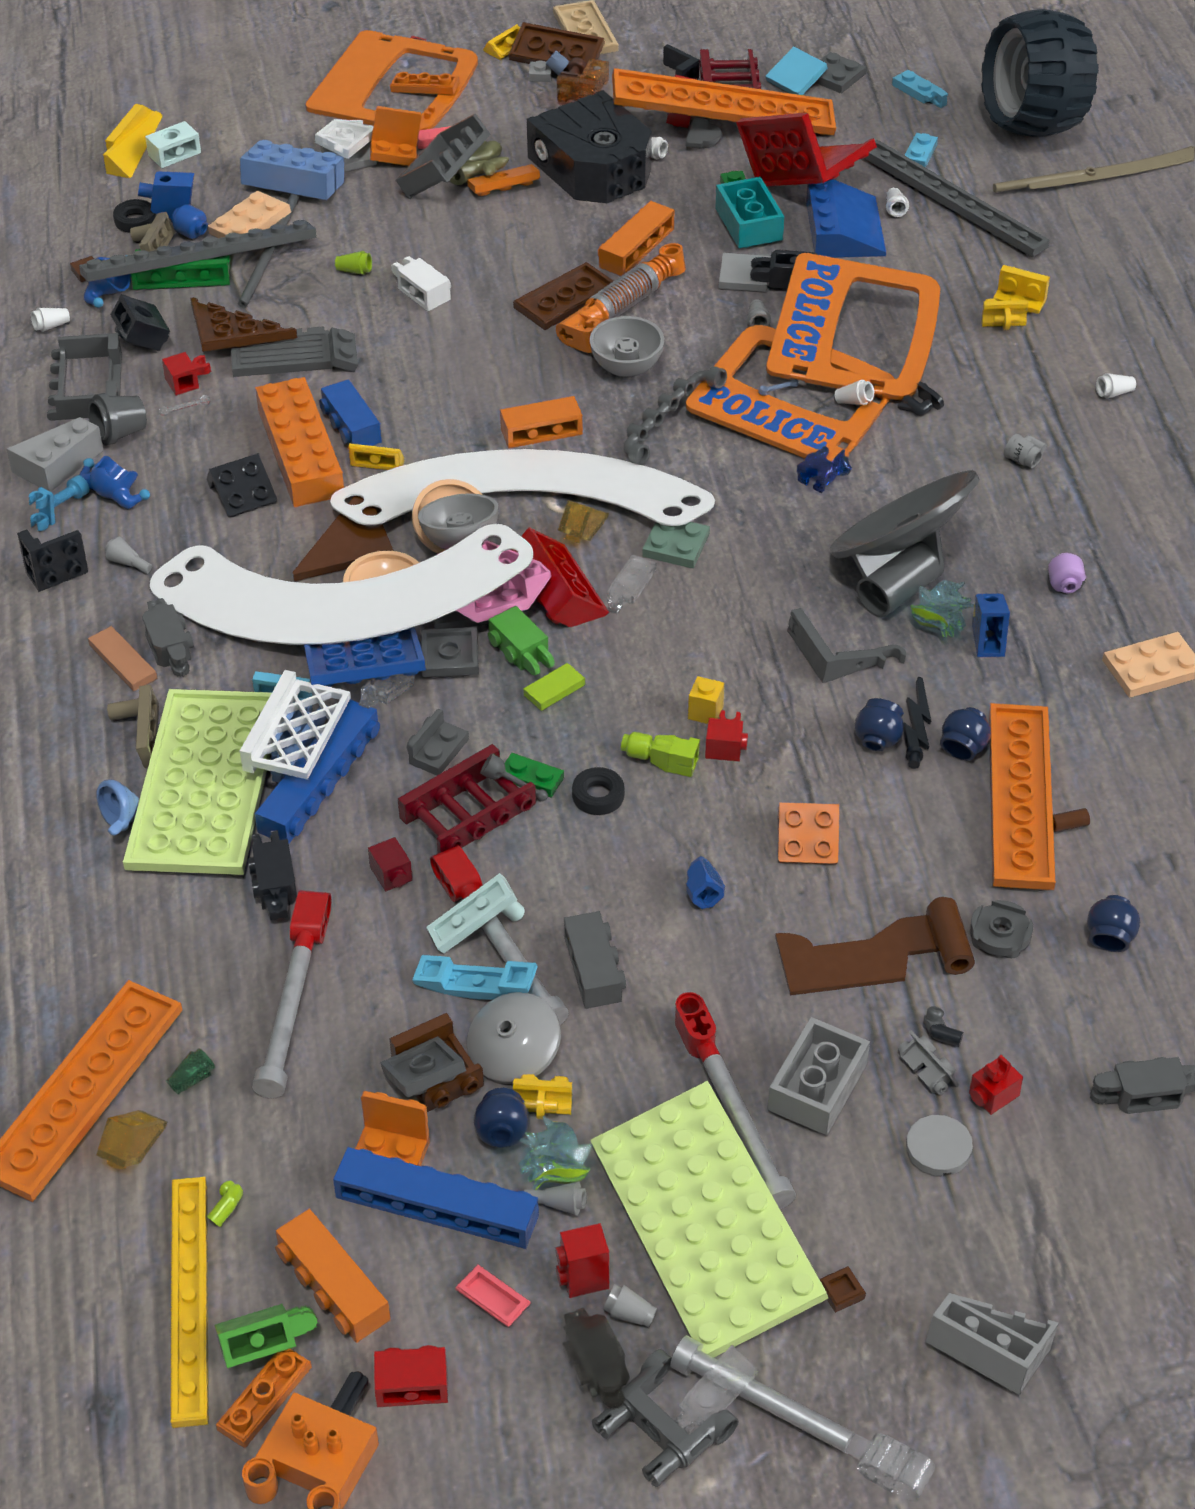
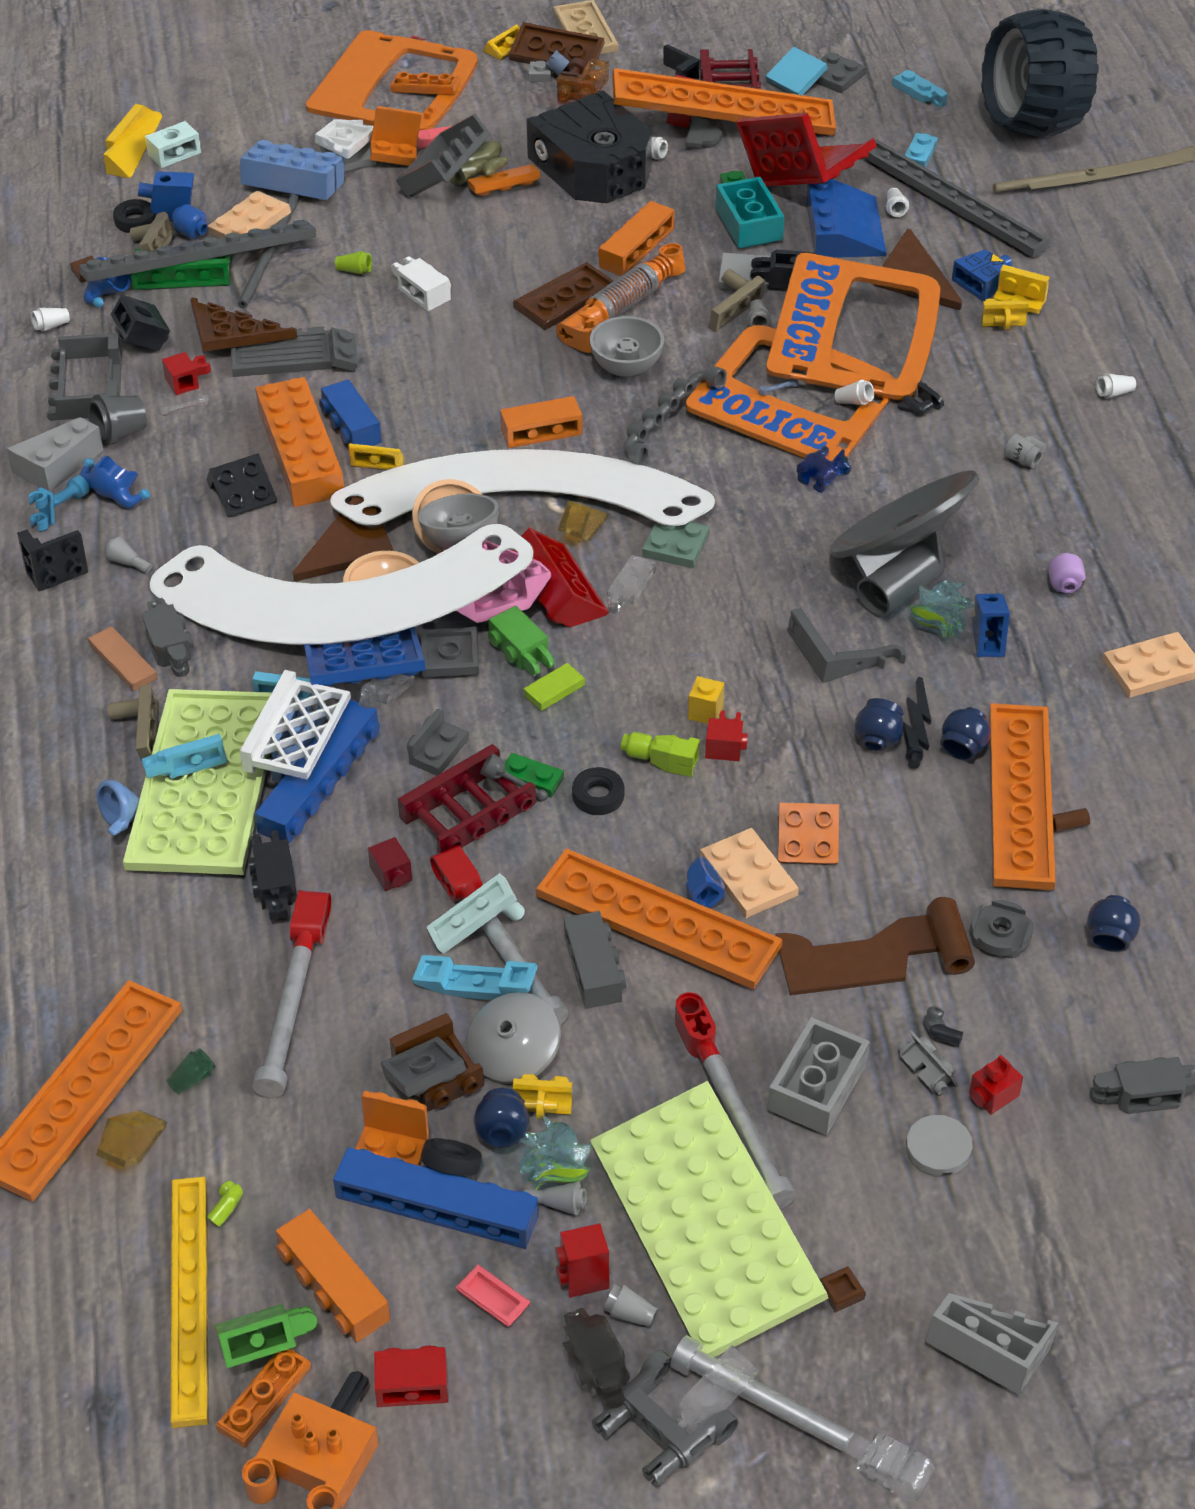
(186, 758): none -> medium azure hinge
(451, 1157): none -> black tyre
(660, 918): none -> orange plate
(738, 301): none -> dark tan piece
(750, 872): none -> light nougat plate
(912, 257): none -> reddish brown tile
(979, 273): none -> blue torso

